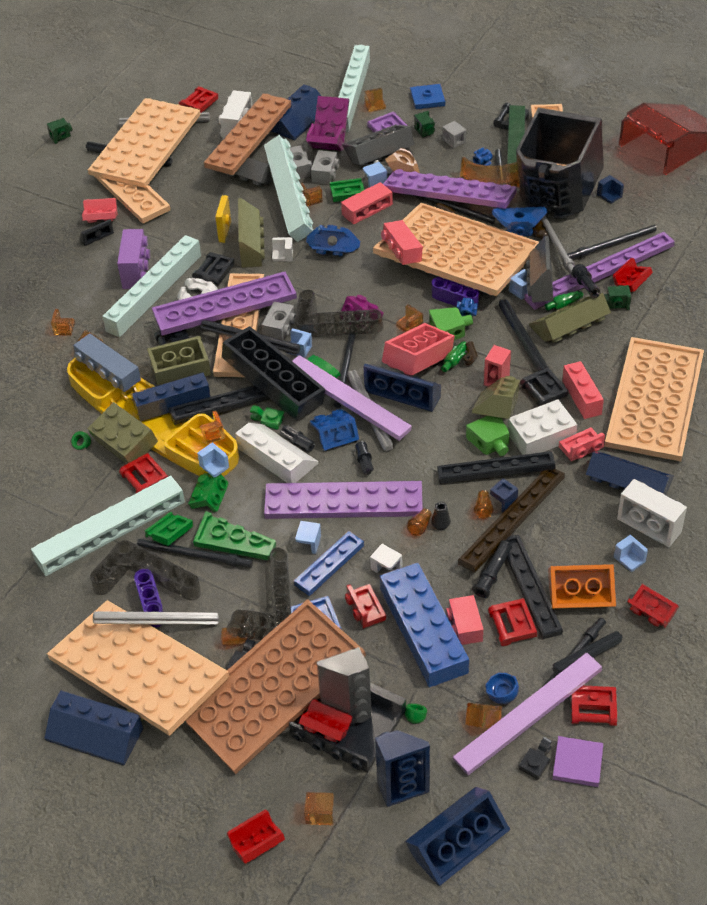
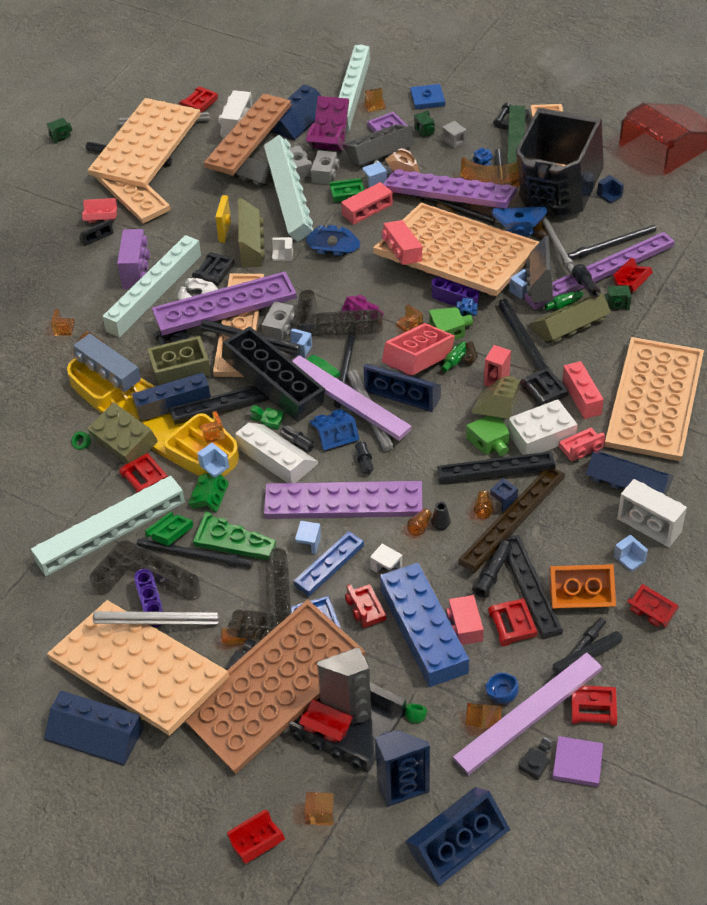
(312, 195): clear orange panel -> none

